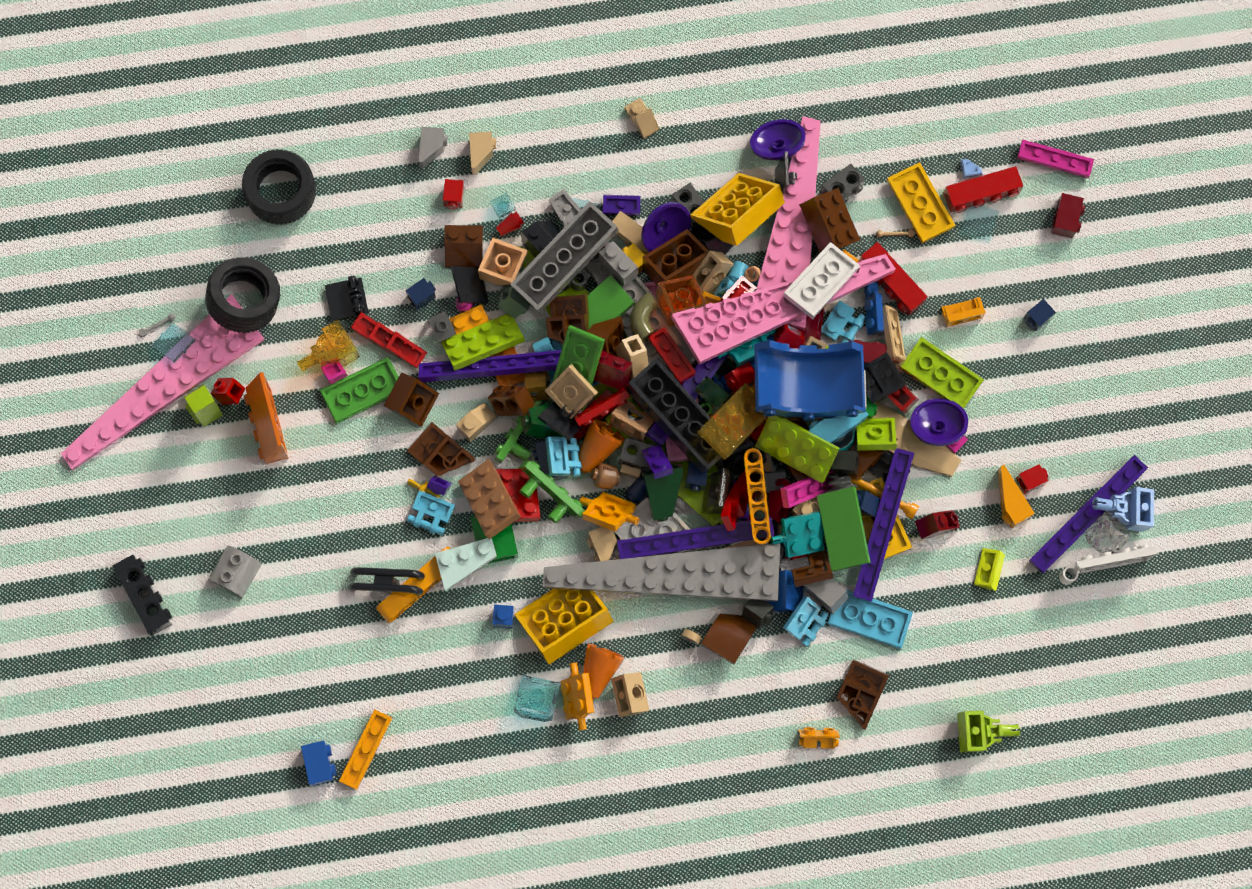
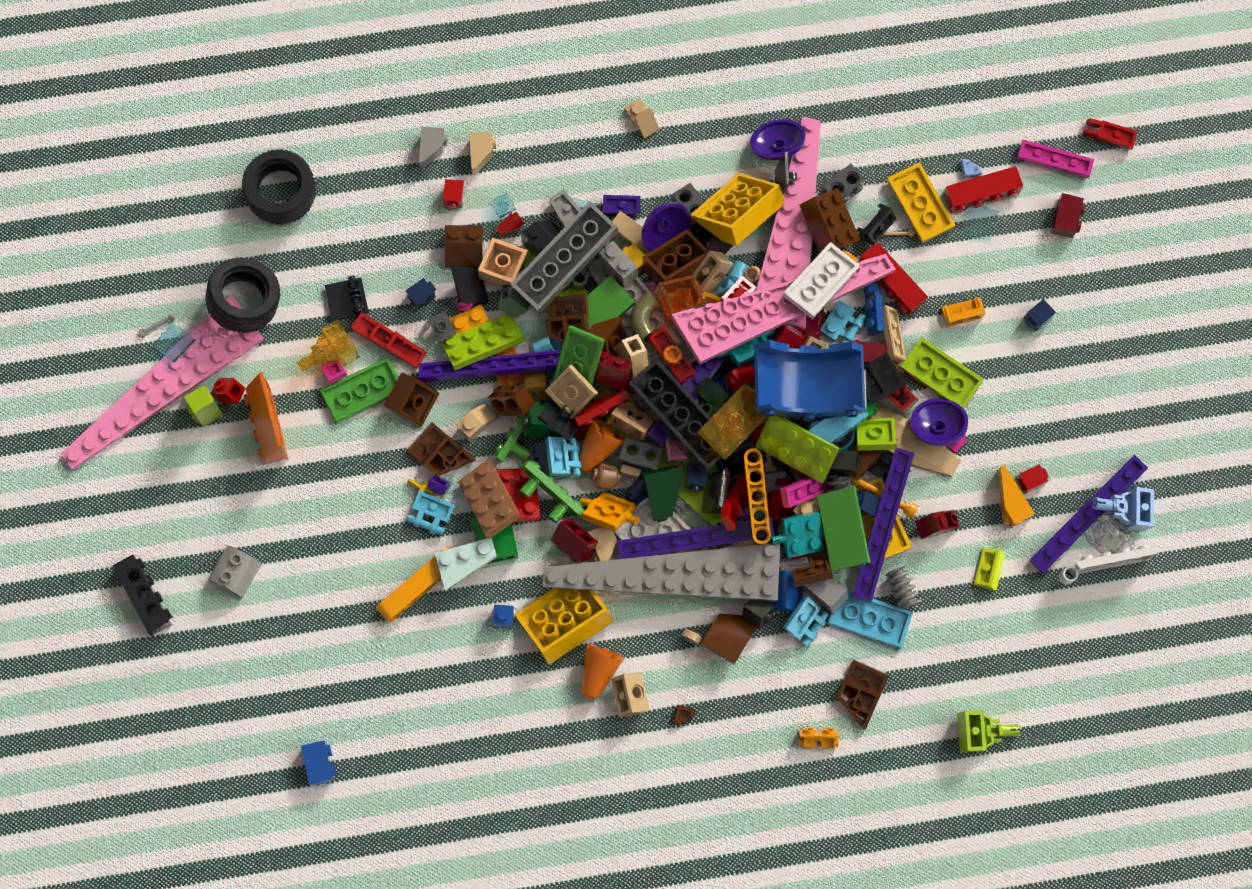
(365, 749): light orange plate -> none
(385, 580): black piece -> none
(536, 698): clear light blue slope -> none
(574, 541): none -> dark red brick
(577, 696): light orange plate -> none
(657, 461): dark purple plate -> none
(672, 355): none -> orange tile
(683, 715): none -> reddish brown tile
(878, 225): none -> black hinge
(903, 587): none -> light grey piece
(1111, 133): none -> red hinge

